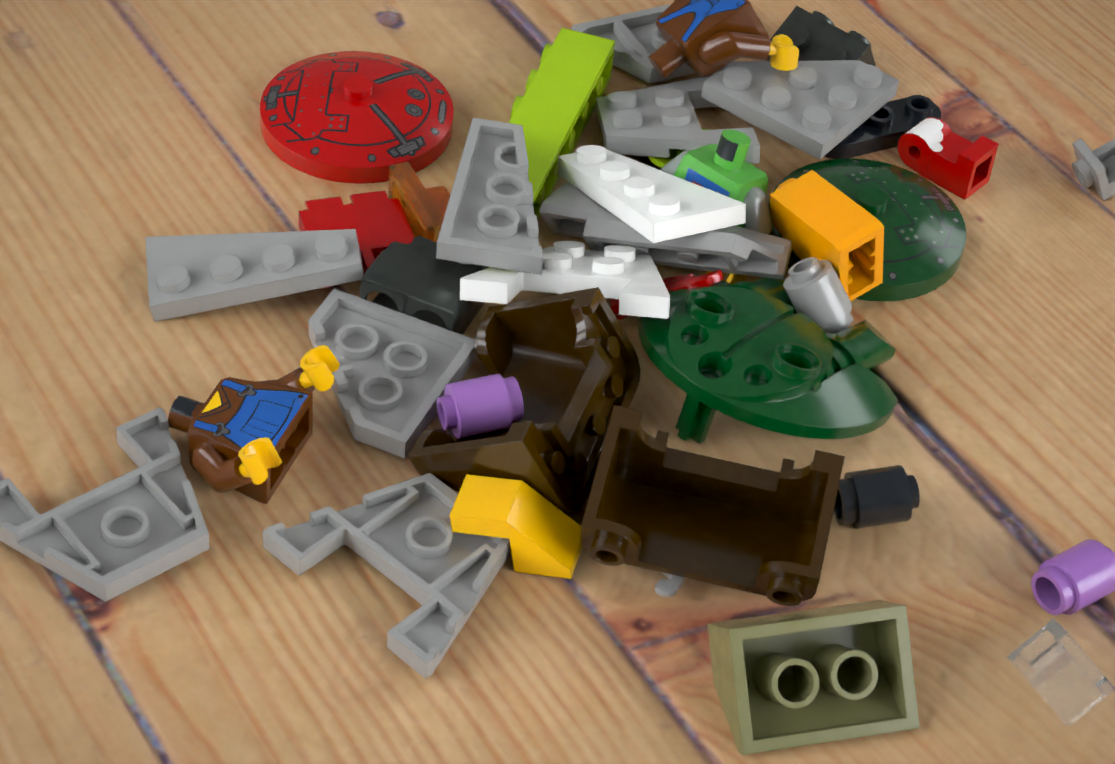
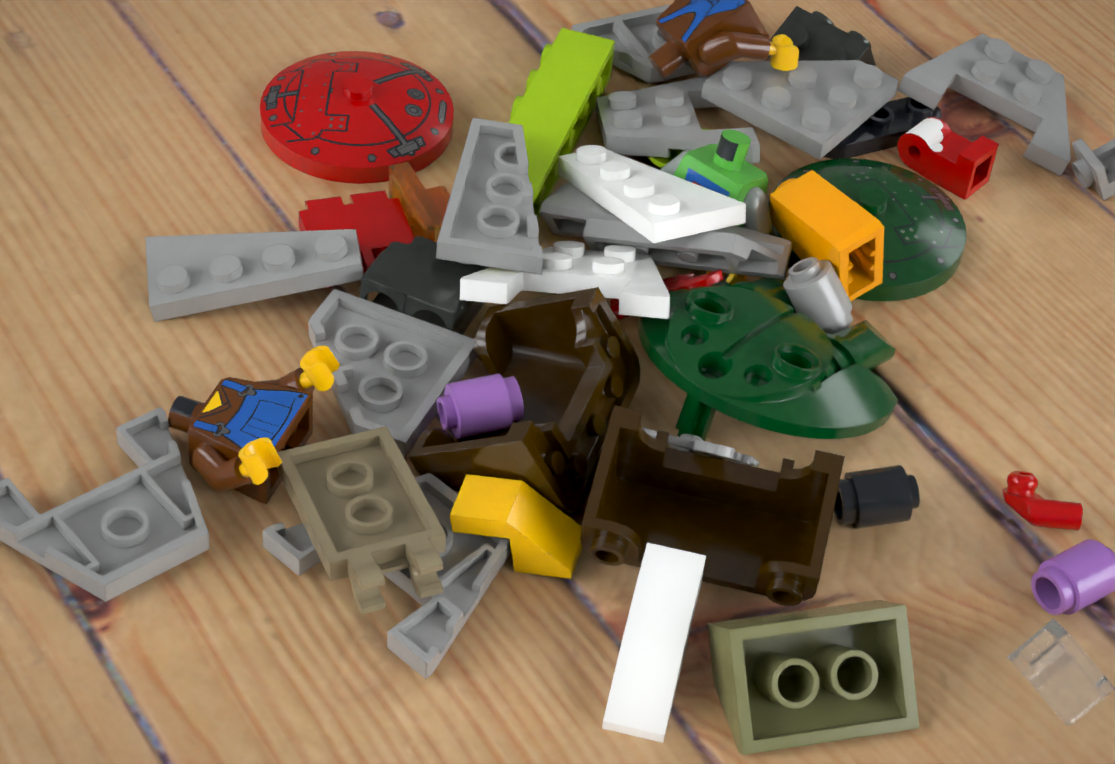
(365, 513): none -> dark tan tile
(654, 642): none -> white slope
(696, 445): none -> light grey piece
(1006, 83): none -> light grey wing
(1035, 509): none -> red arm

